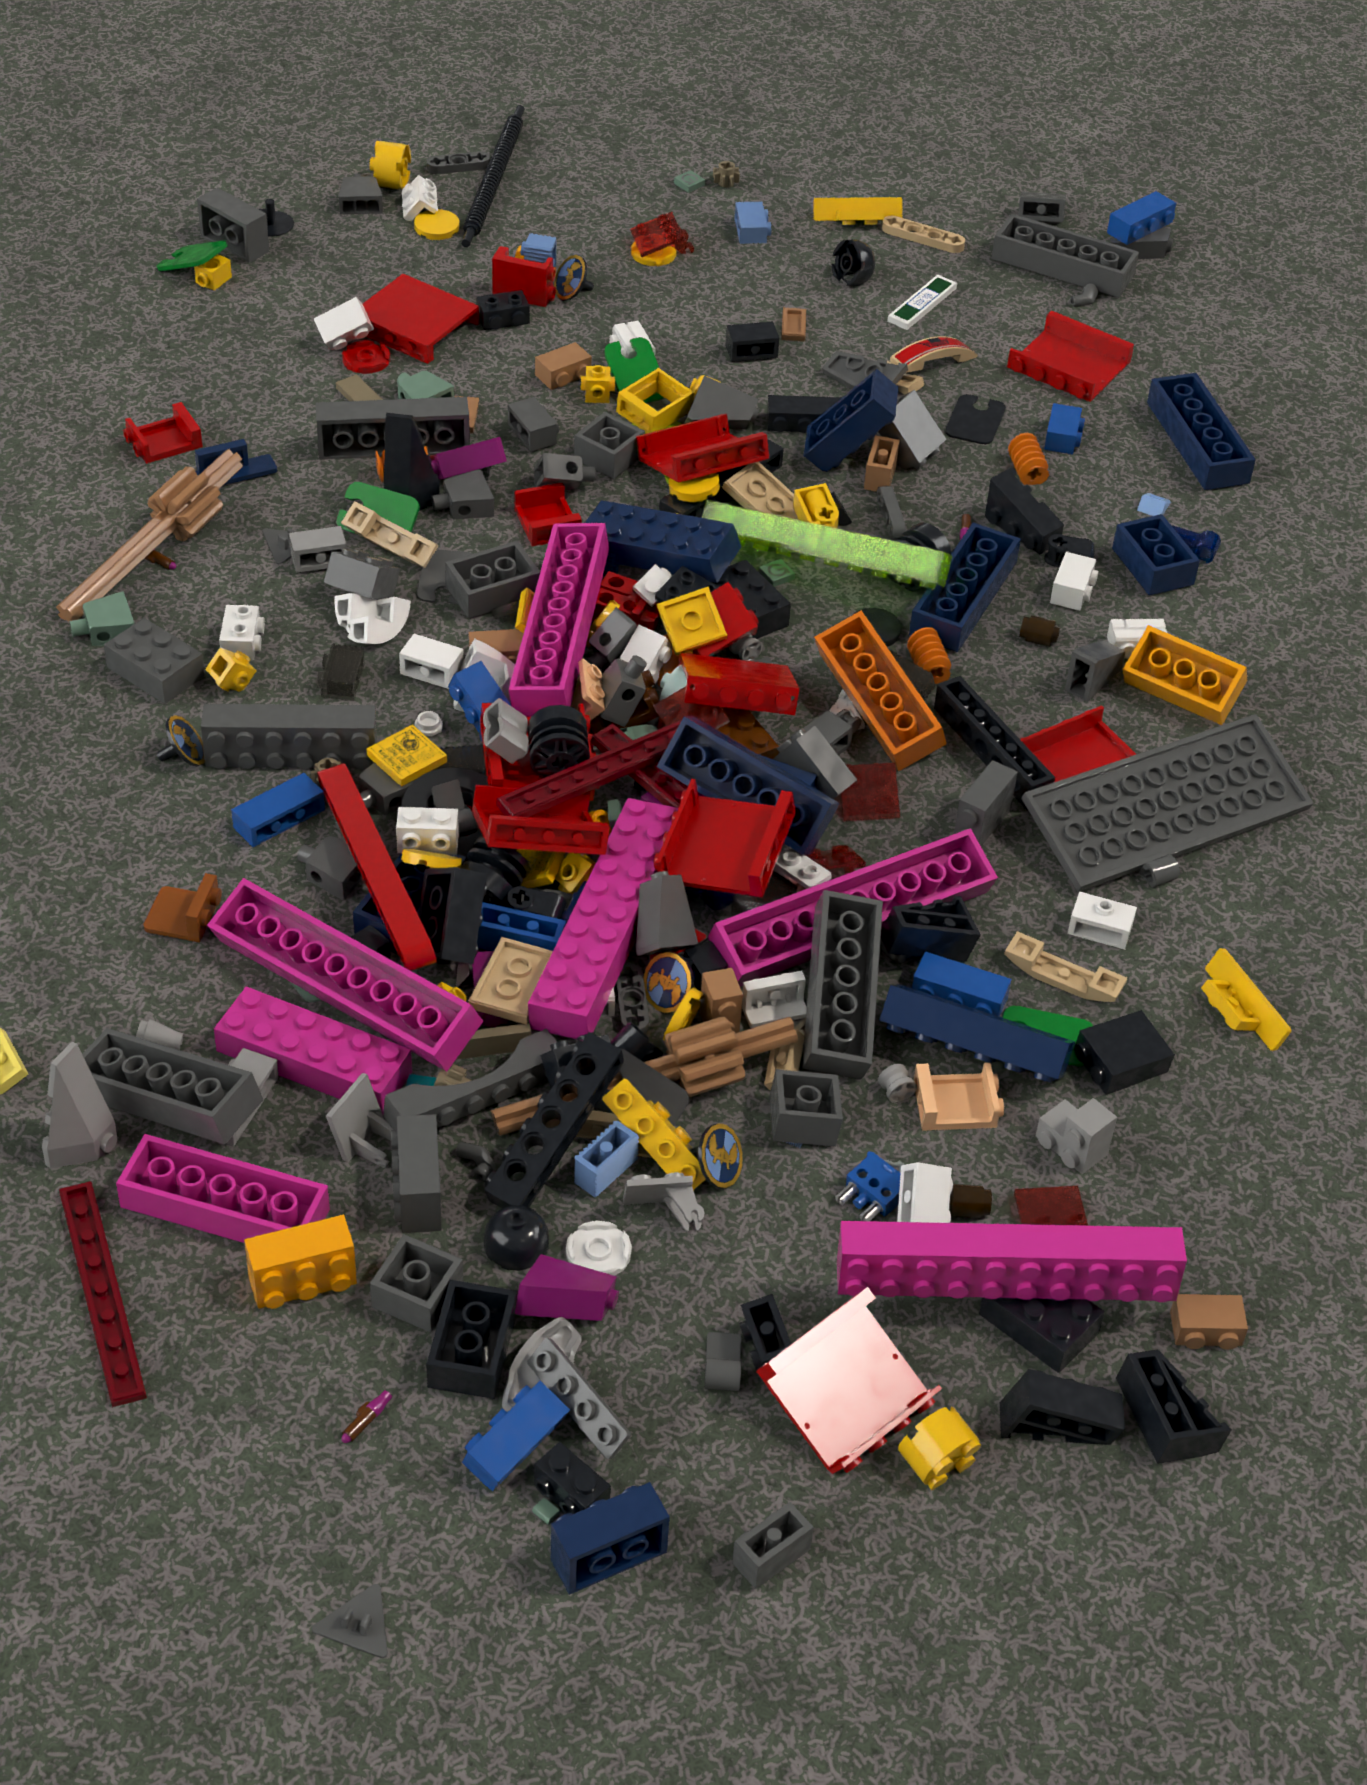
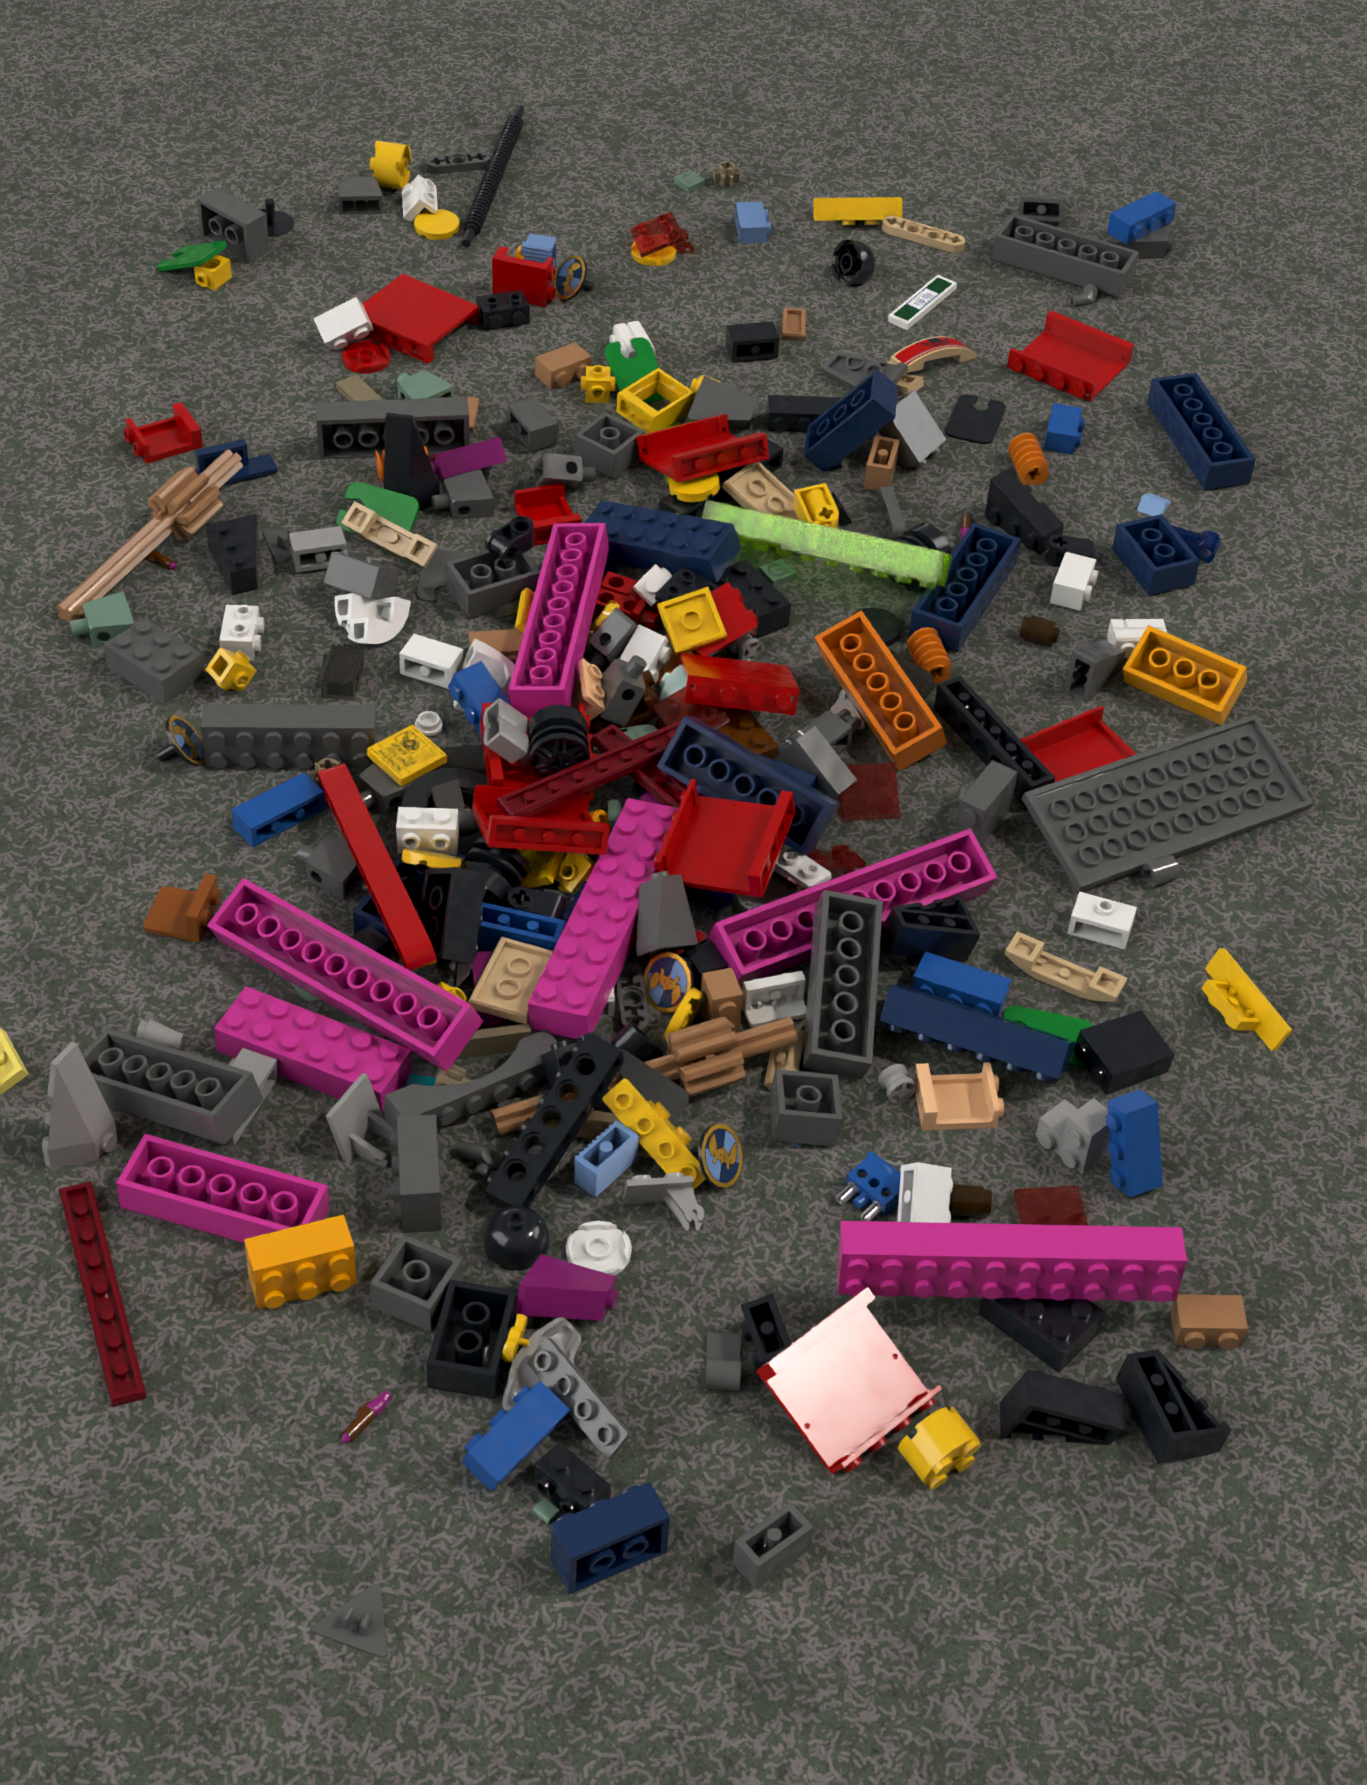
(236, 552): none -> black wedge
(512, 539): none -> black piece
(515, 1338): none -> yellow piece
(1134, 1143): none -> blue brick

